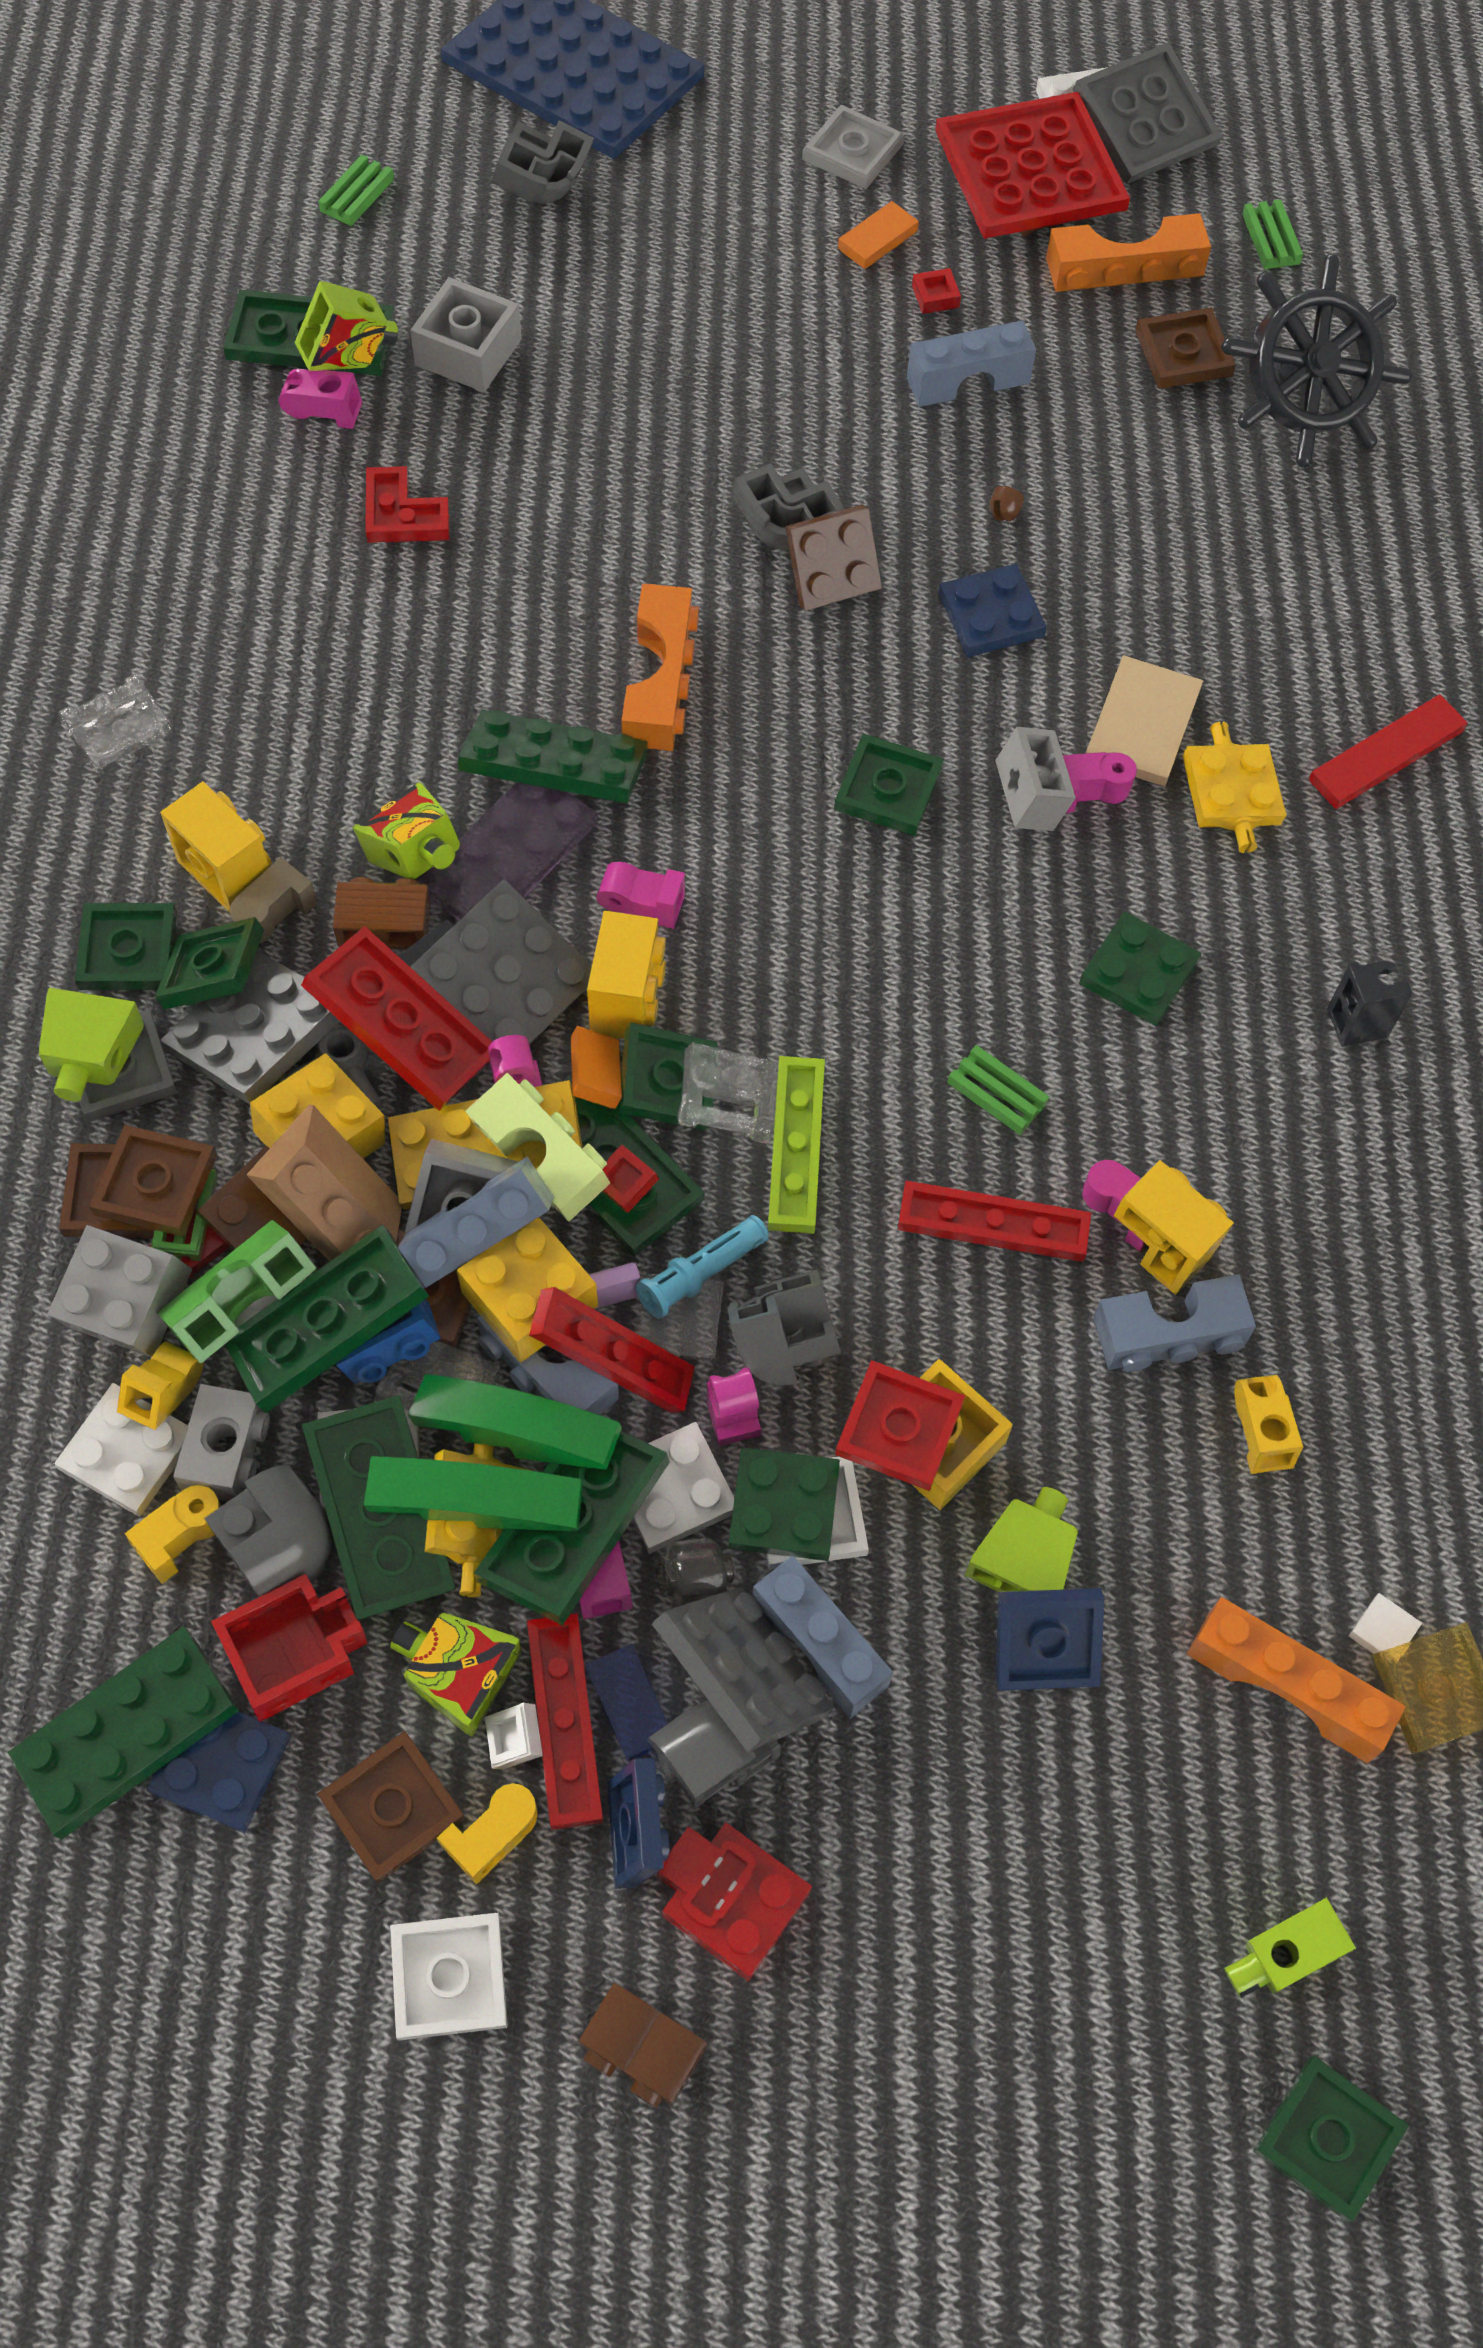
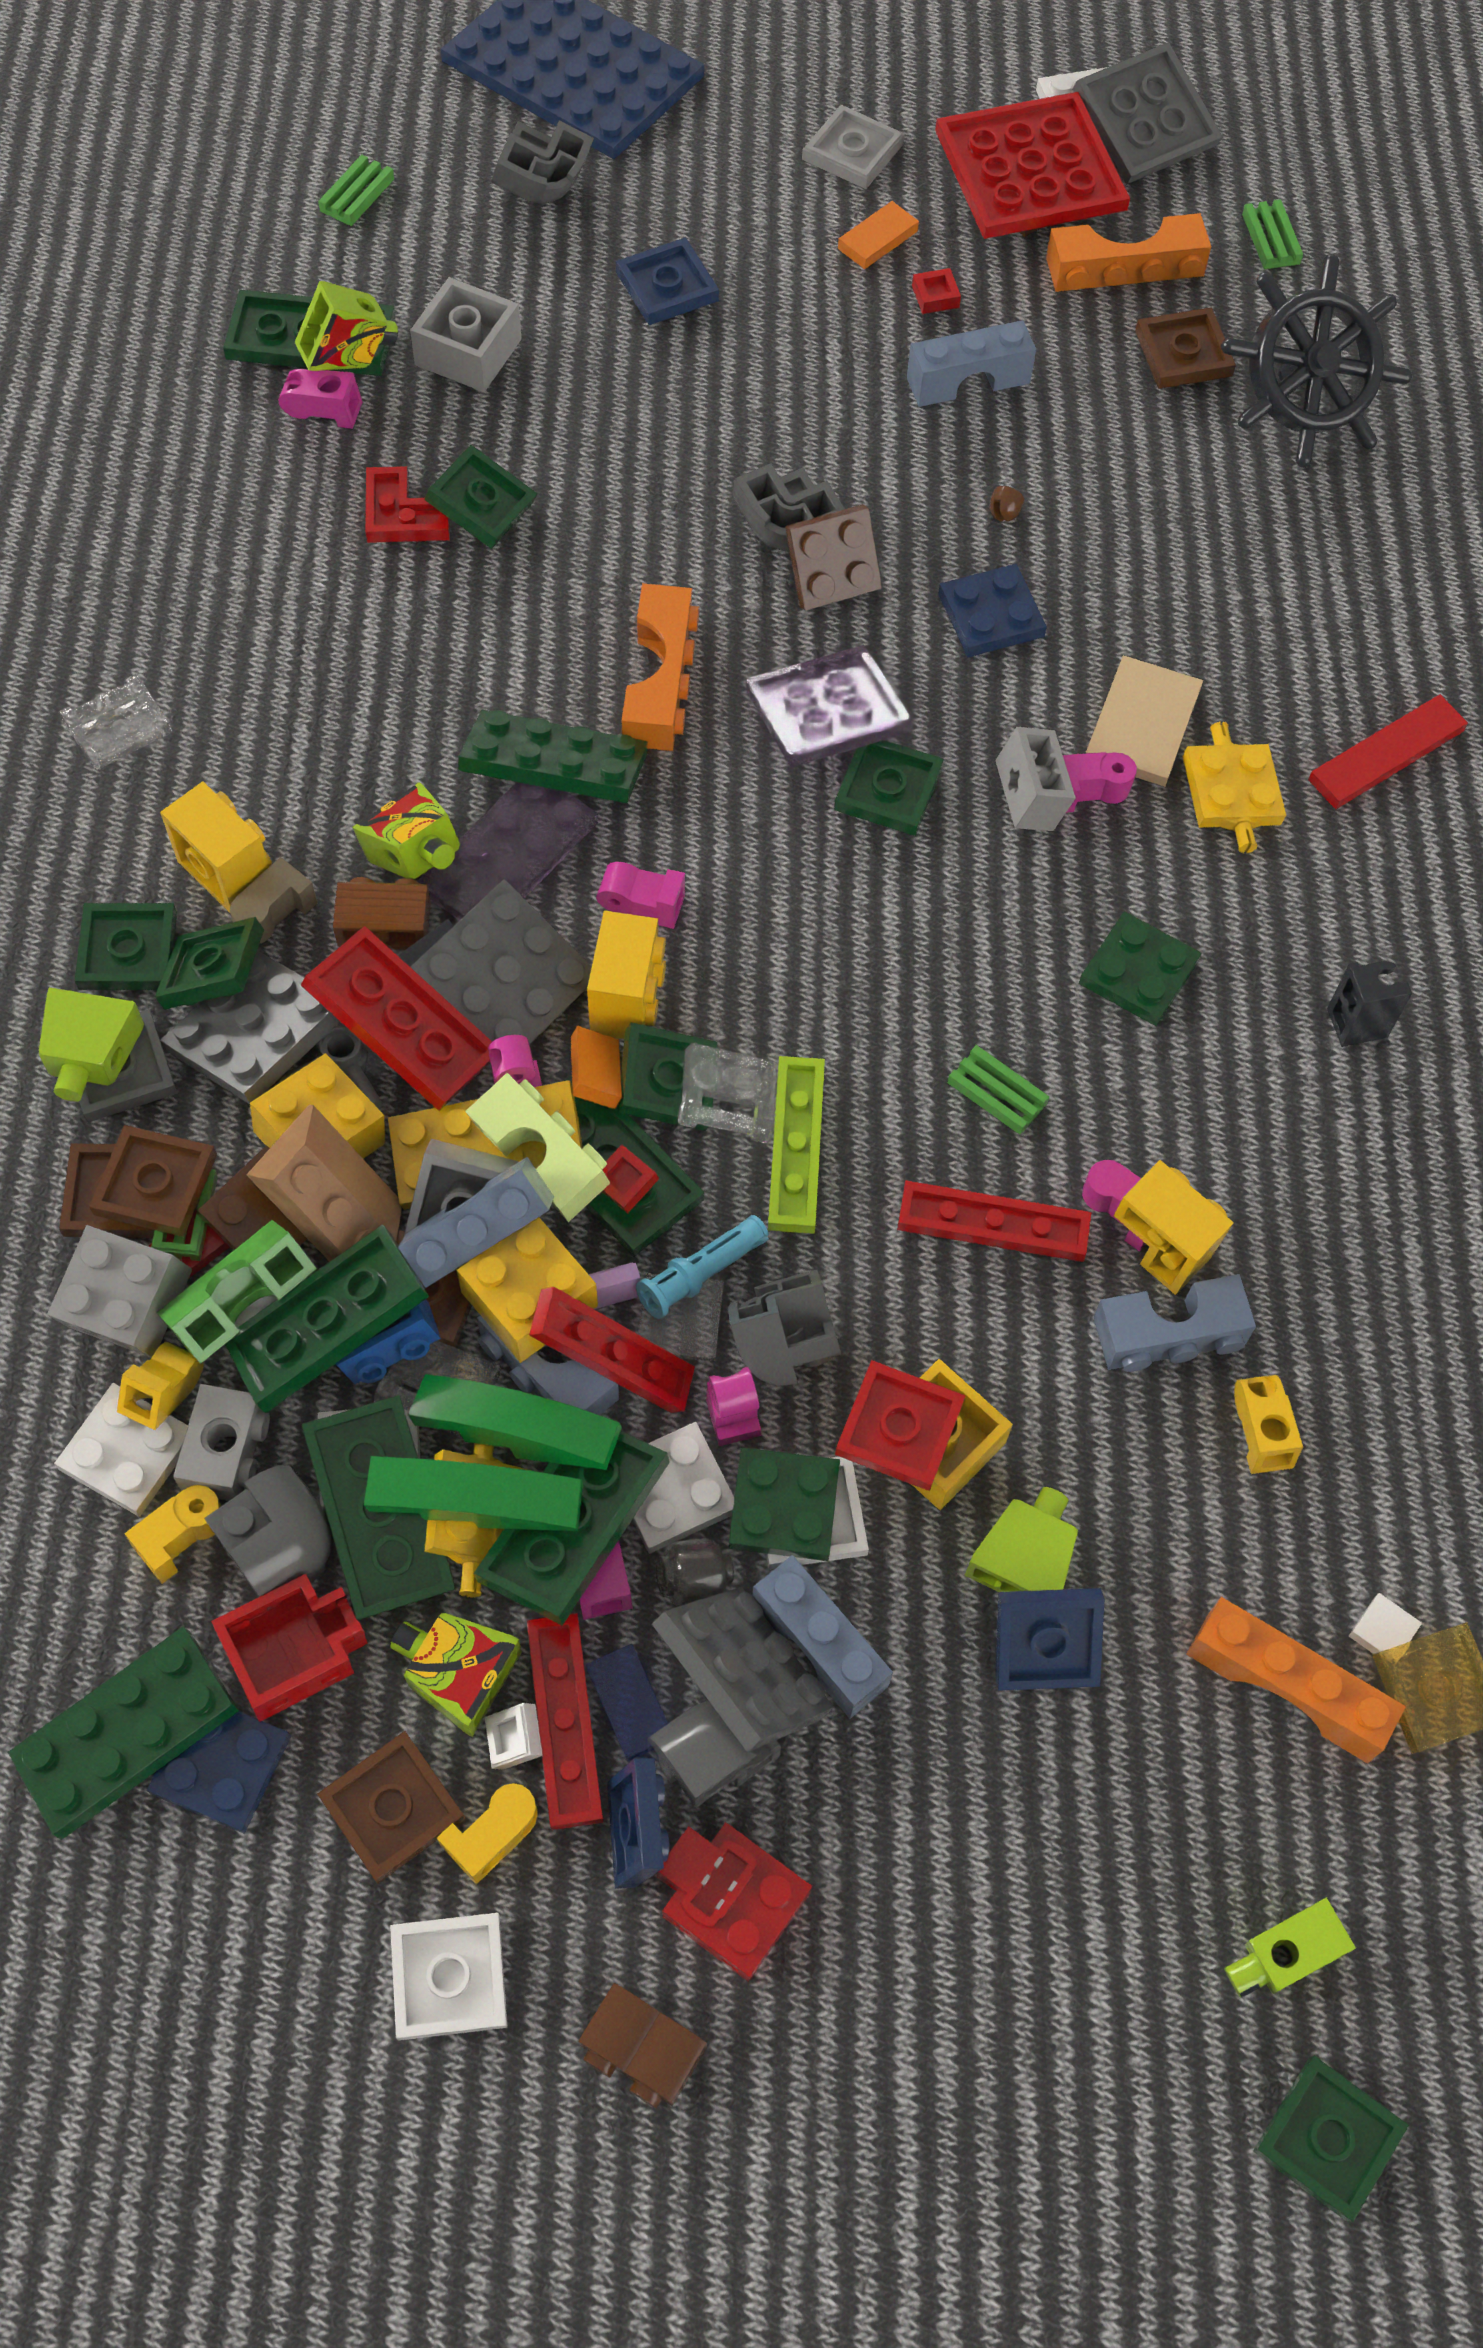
(480, 496): none -> dark green plate
(667, 281): none -> dark blue plate
(828, 706): none -> clear purple plate

